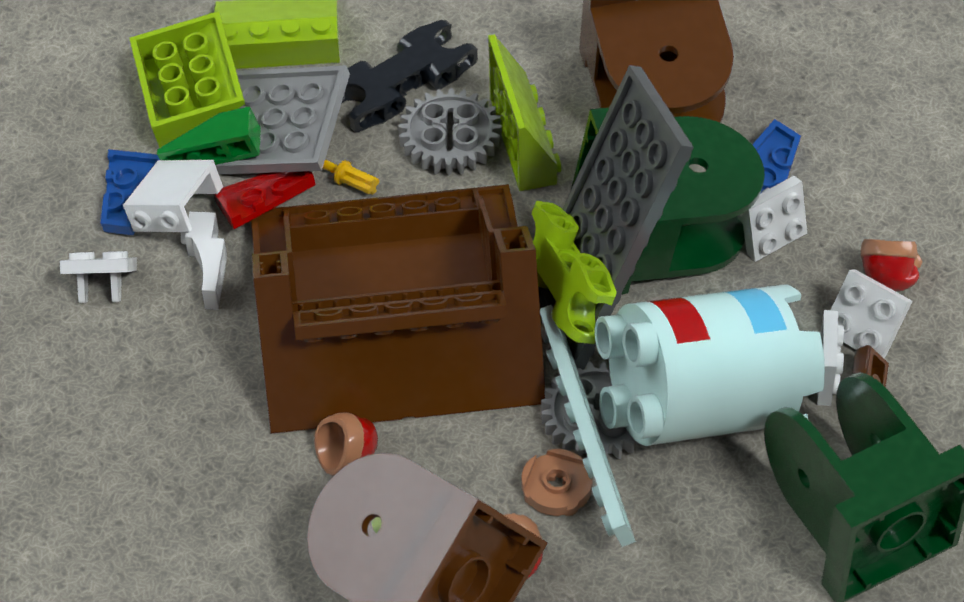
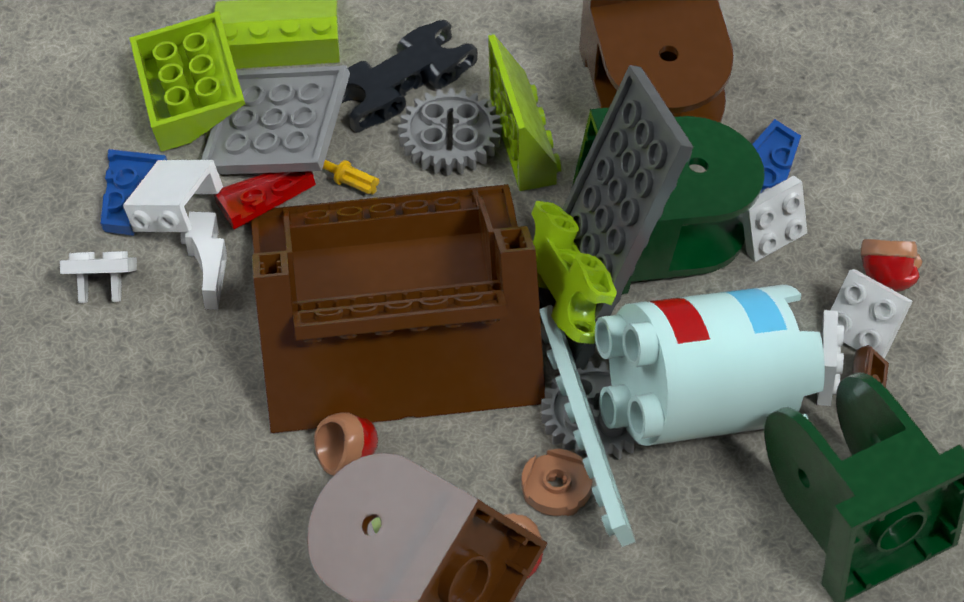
(222, 138): green slope -> none

